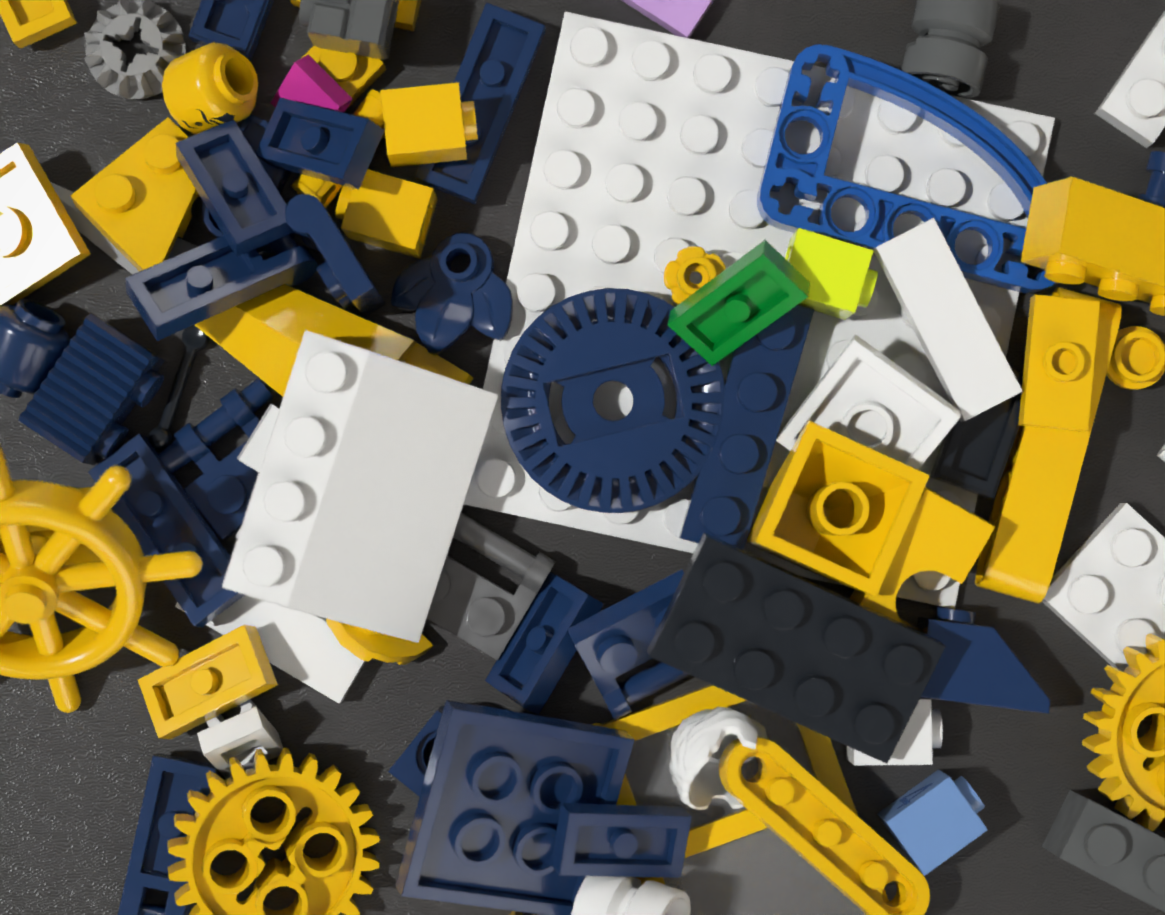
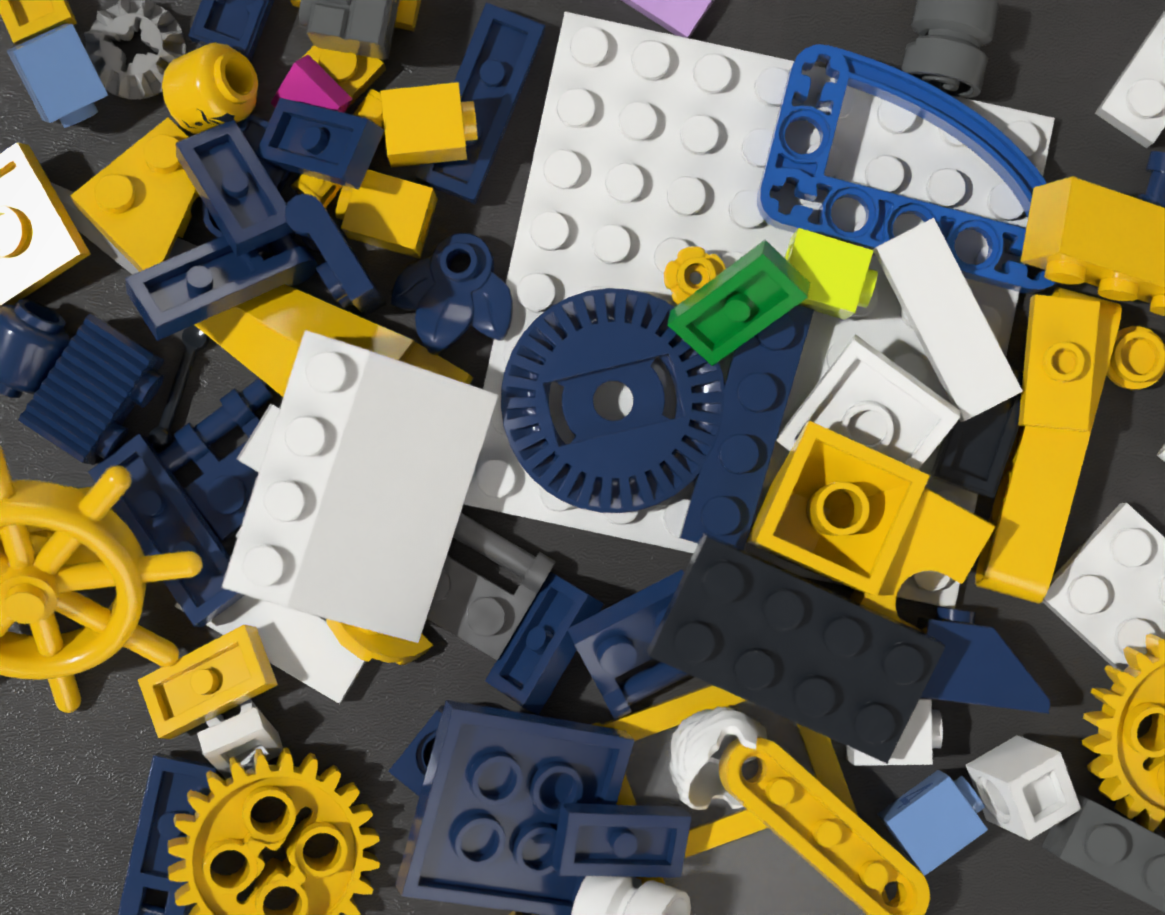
(59, 75): none -> medium blue brick
(1023, 787): none -> white brick

